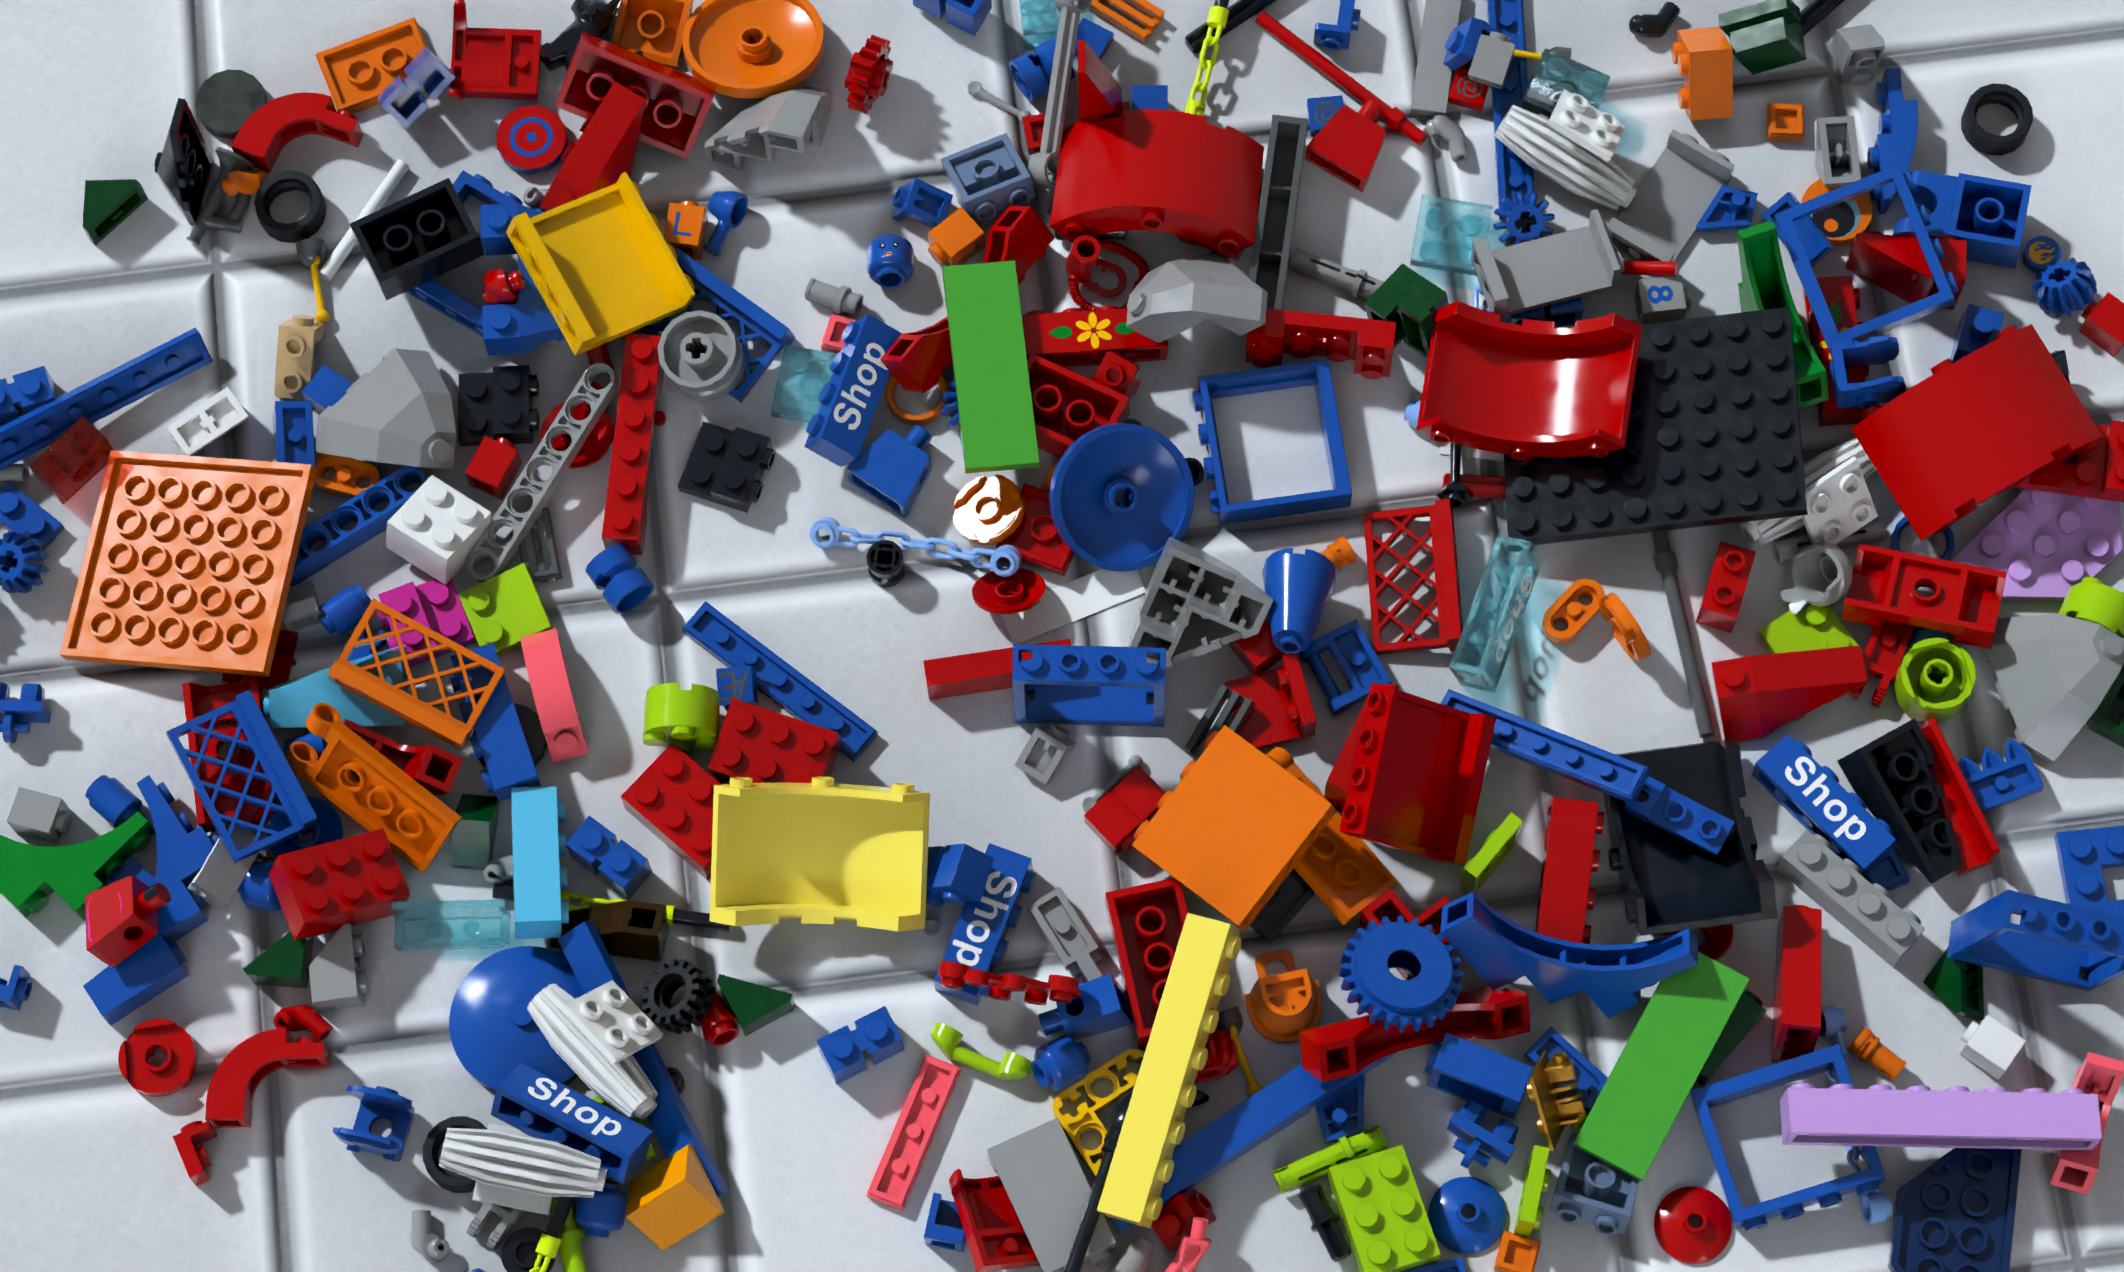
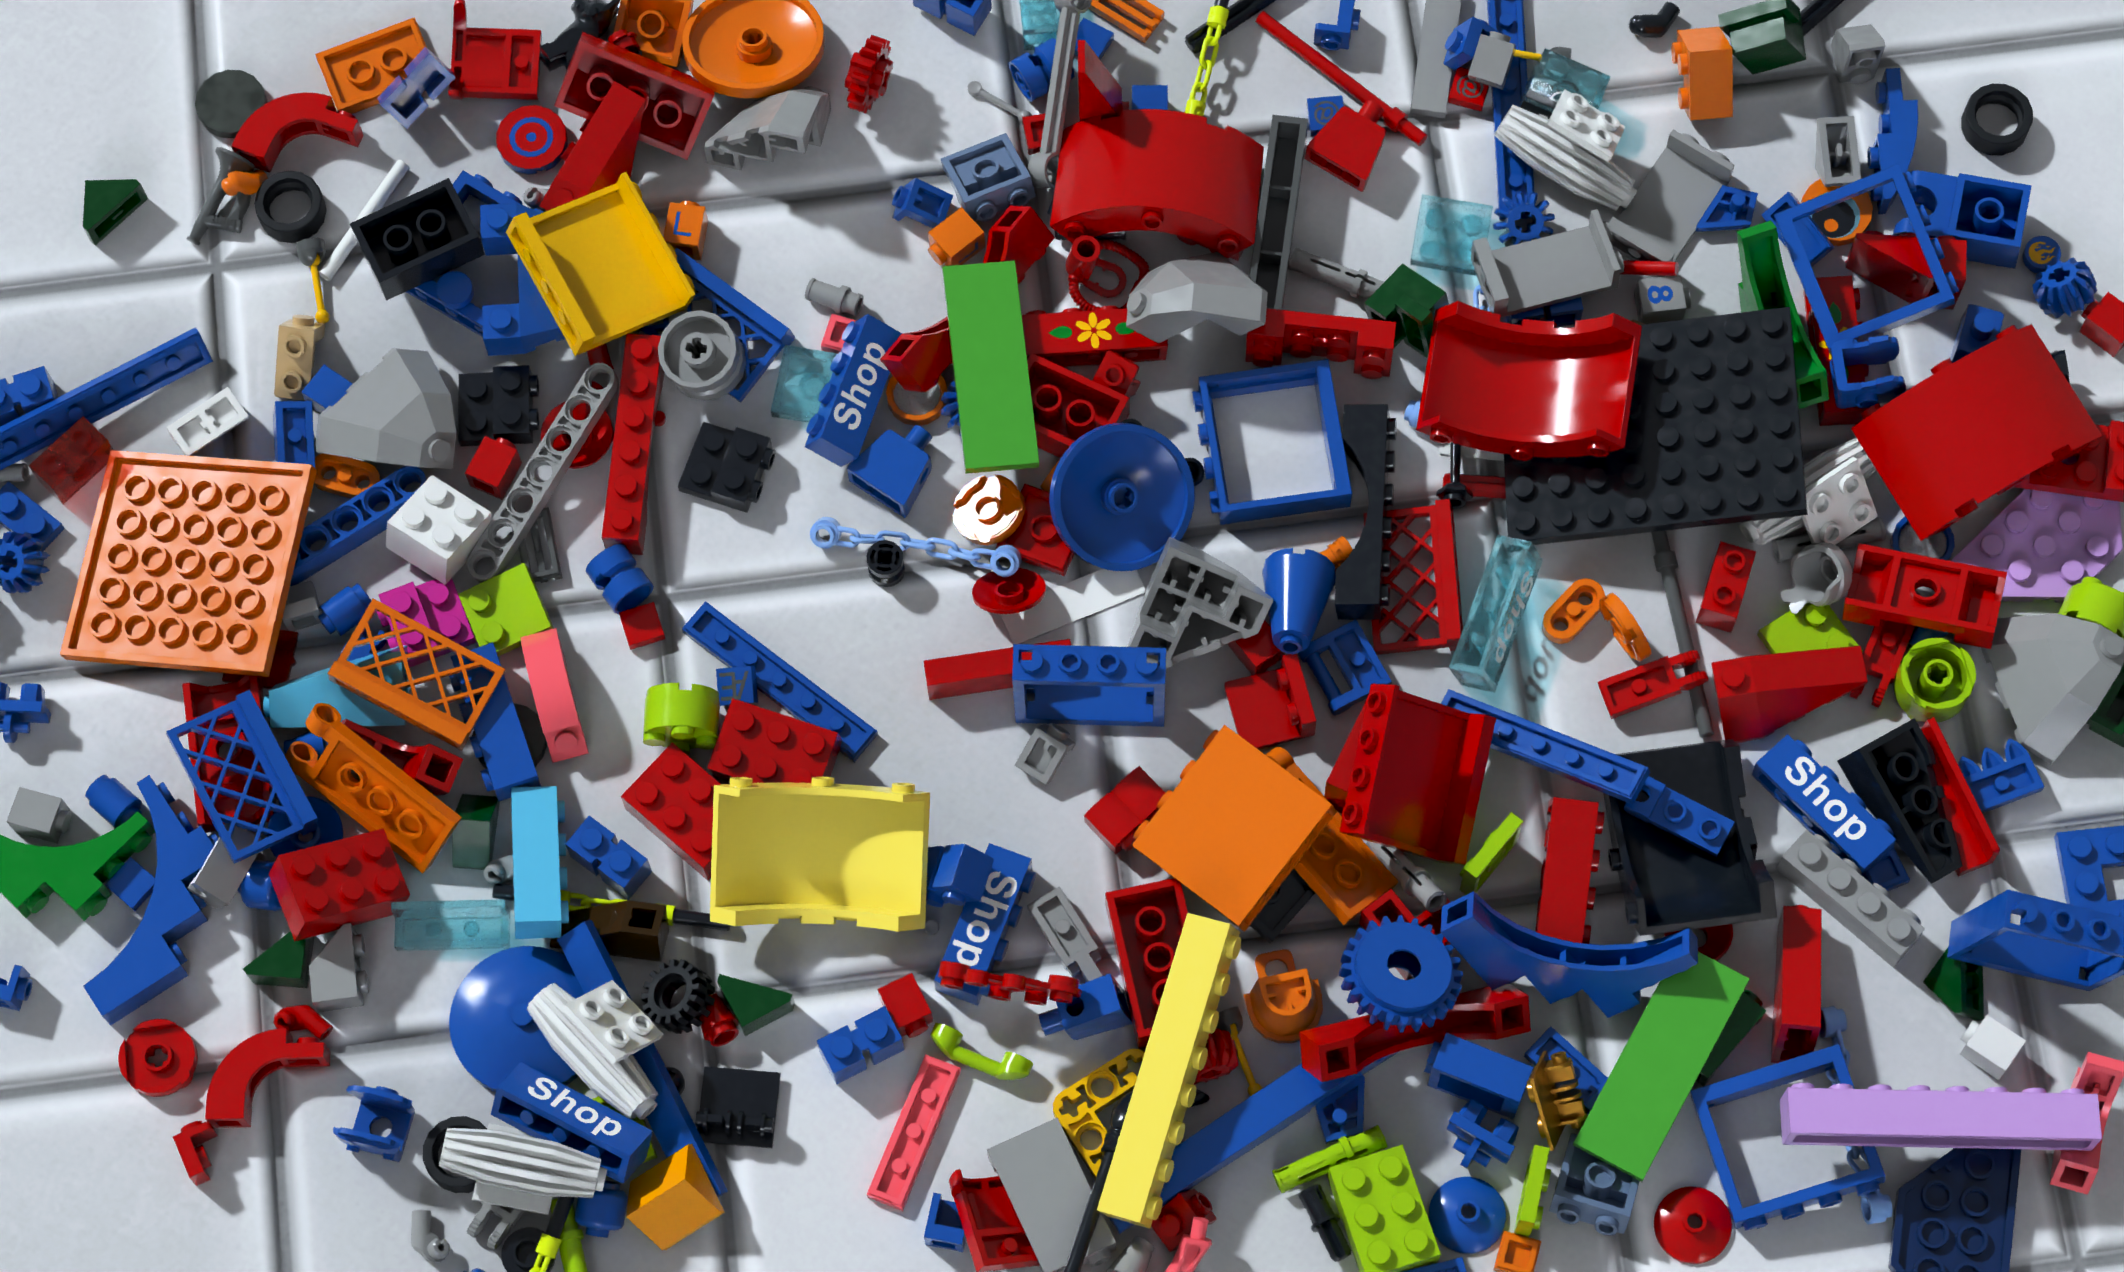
(122, 918): red torso -> none
(185, 163): black wedge -> none
(454, 290): none -> blue tile
(502, 287): red arm -> none
(625, 40): none -> red plate
(642, 625): none -> red tile
(730, 210): blue bar -> none
(738, 1107): none -> black hinge
(890, 261): blue head -> none
(906, 1006): none -> red brick
(1060, 1063): blue head -> none
(1133, 762): light grey hinge -> none
(1211, 713): dark grey tile -> none
(1360, 578): none -> black arch
(1427, 893): none -> light grey pin
(1452, 133): light grey arm -> none
(1649, 683): none -> red hinge
(1785, 122): orange tile -> none
(1869, 1047): orange pin -> none

